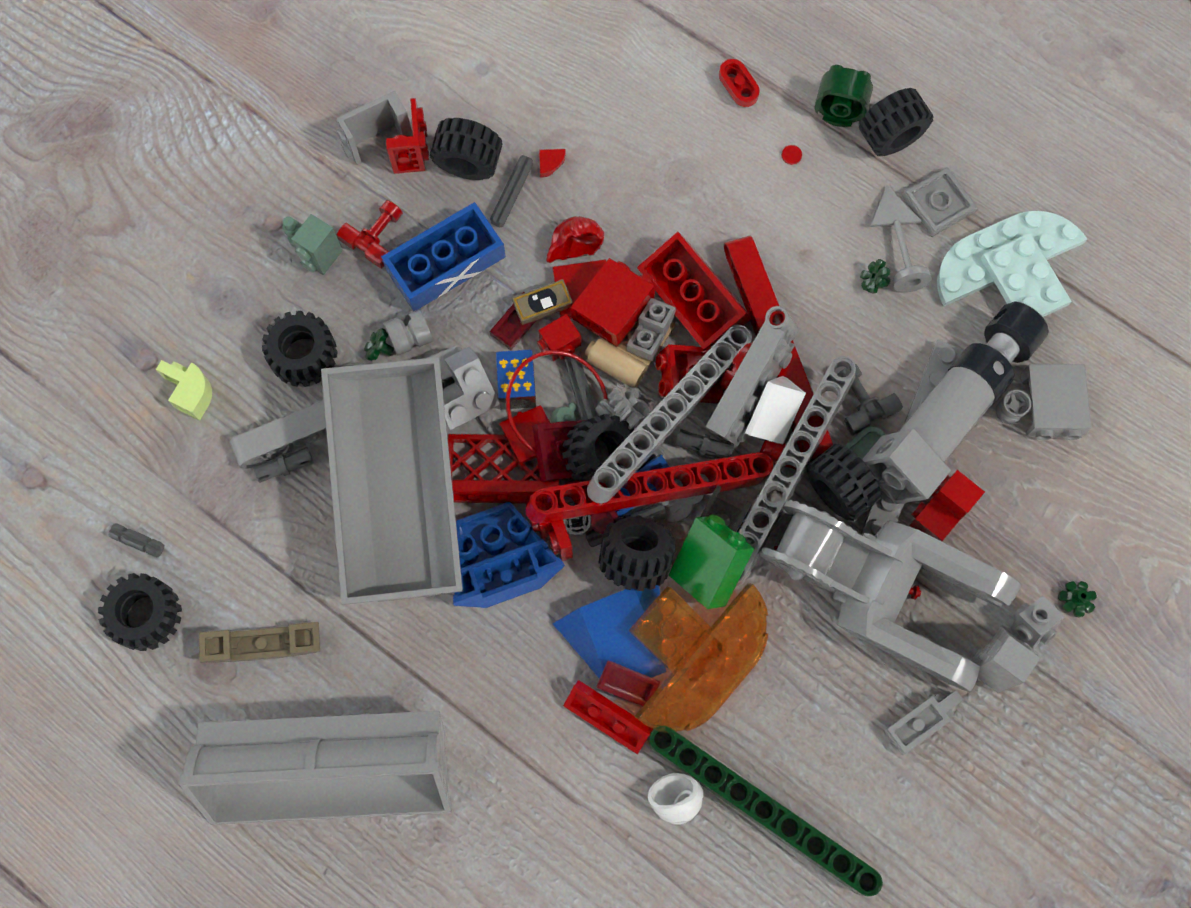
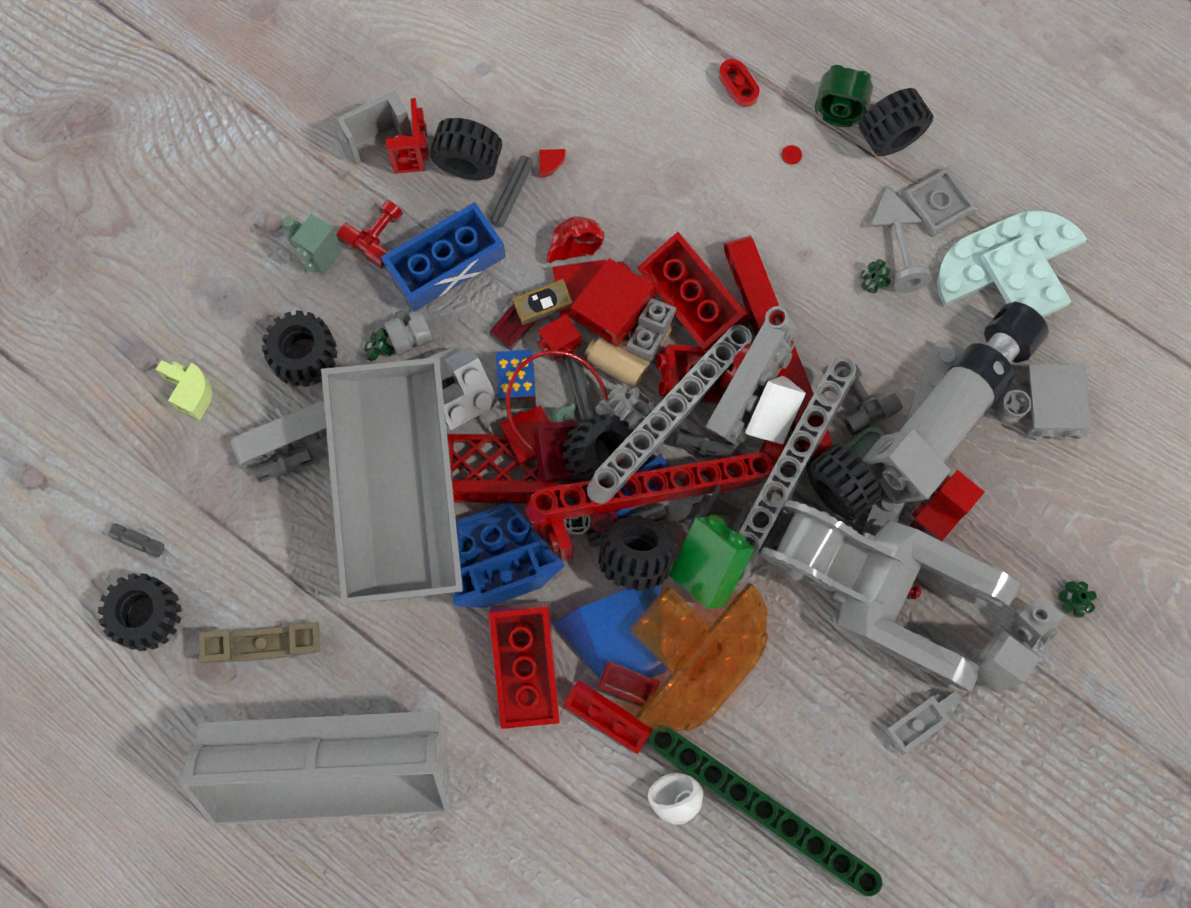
(524, 664): none -> red slope

